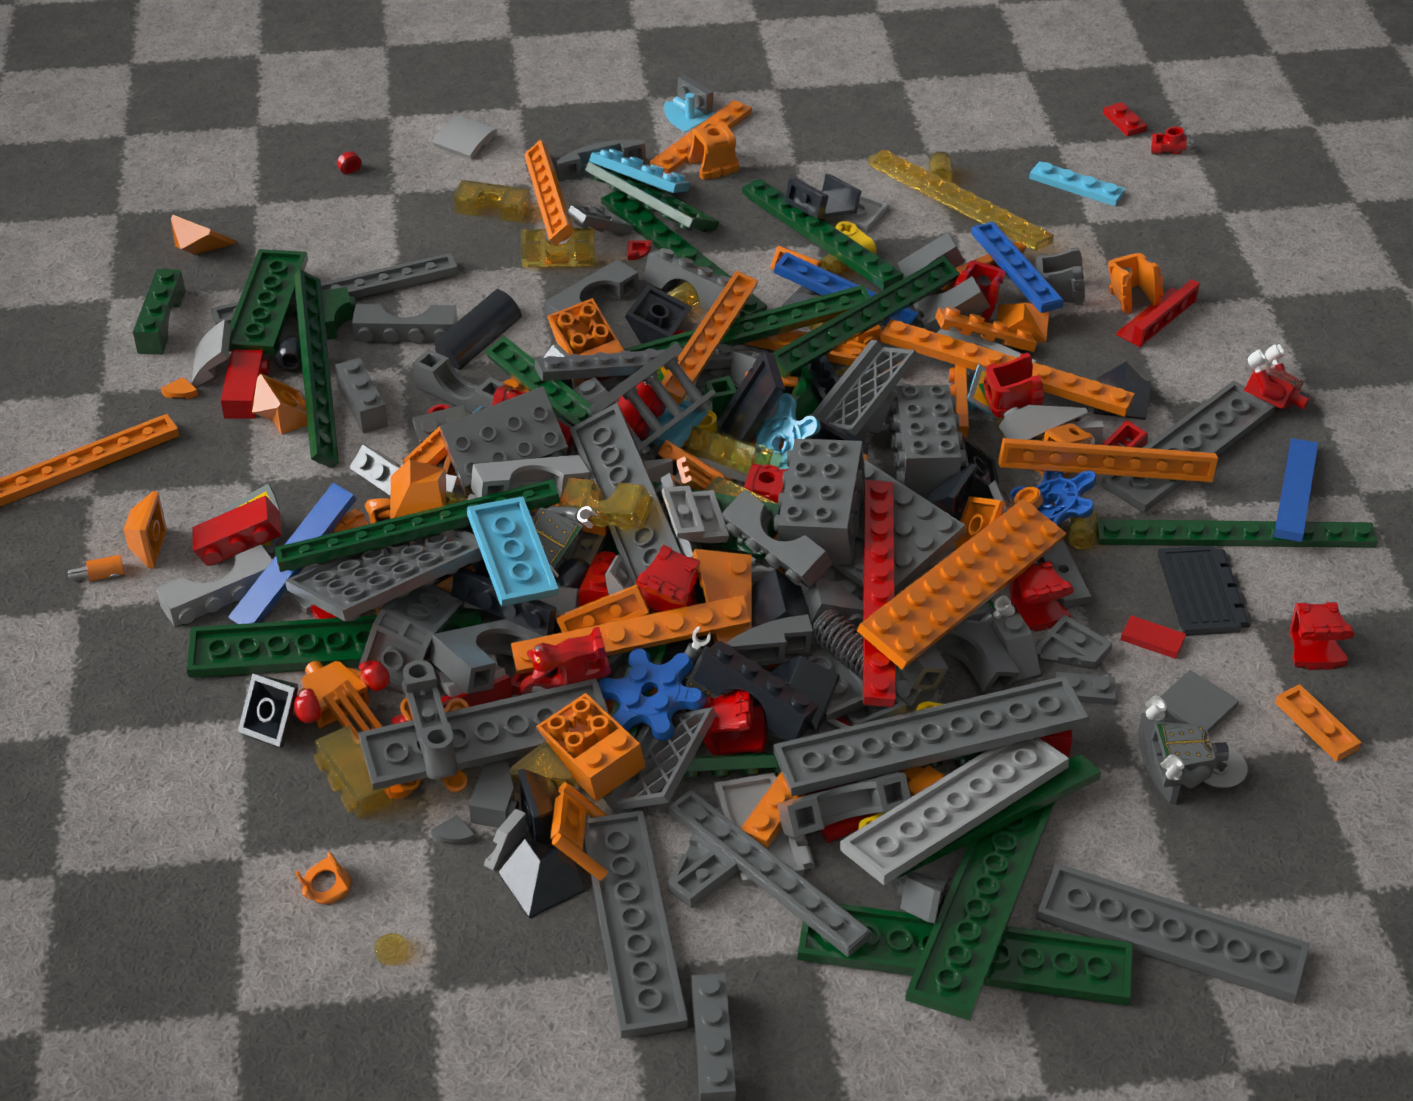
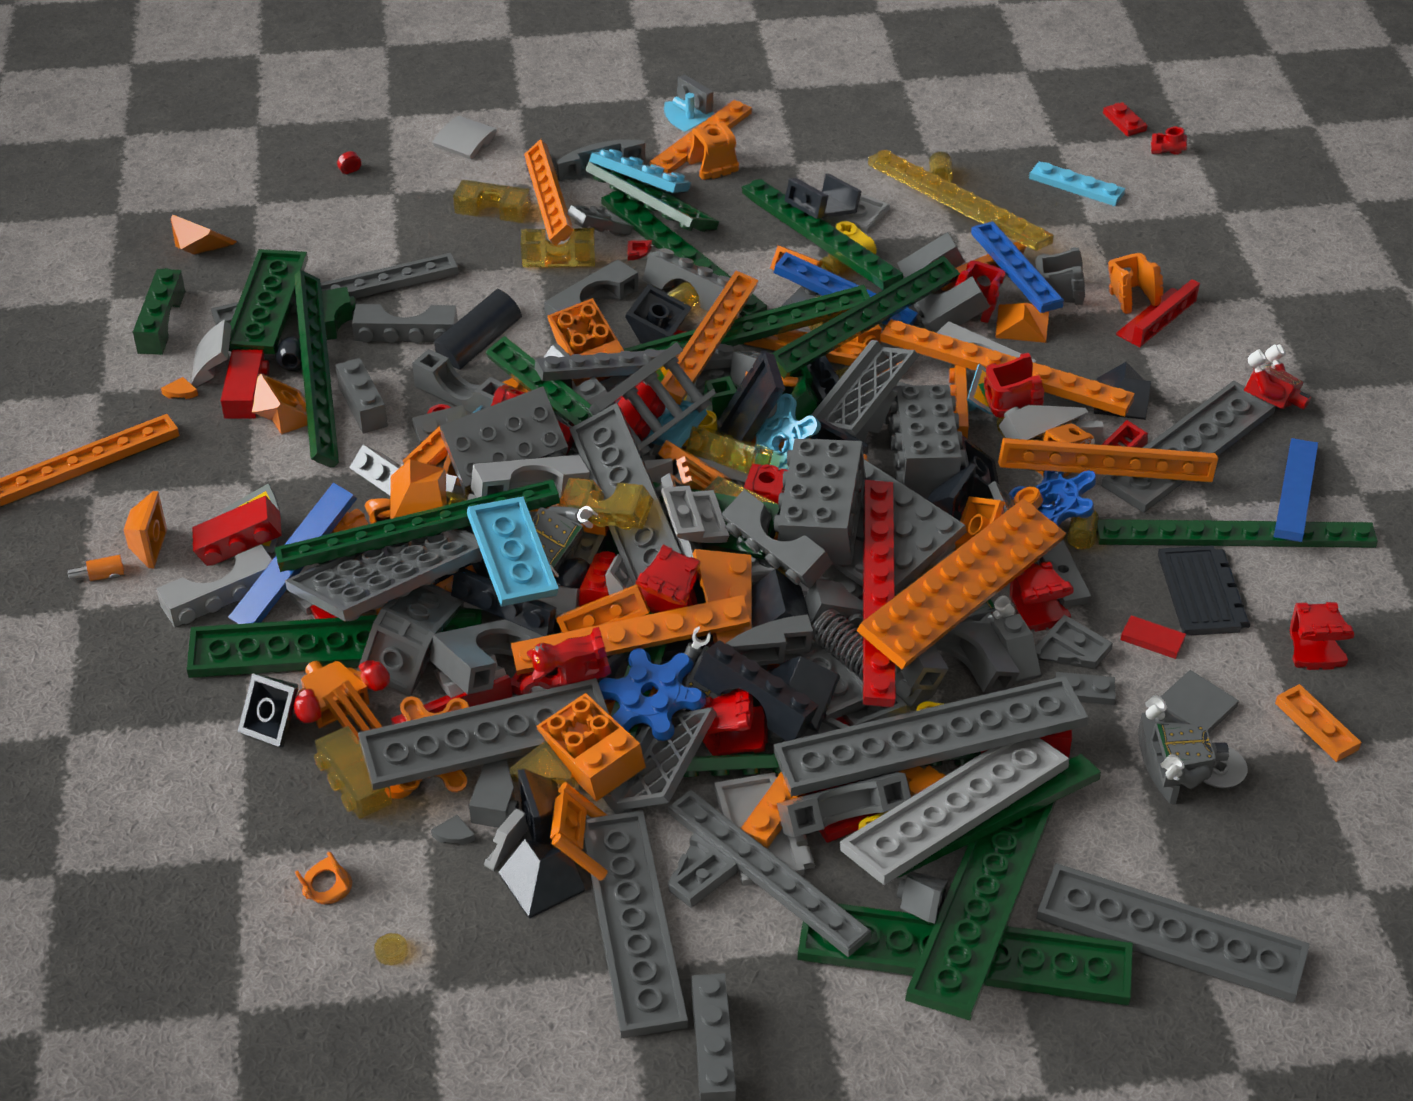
(429, 719): dark grey plate -> none
(965, 325): orange wing -> none

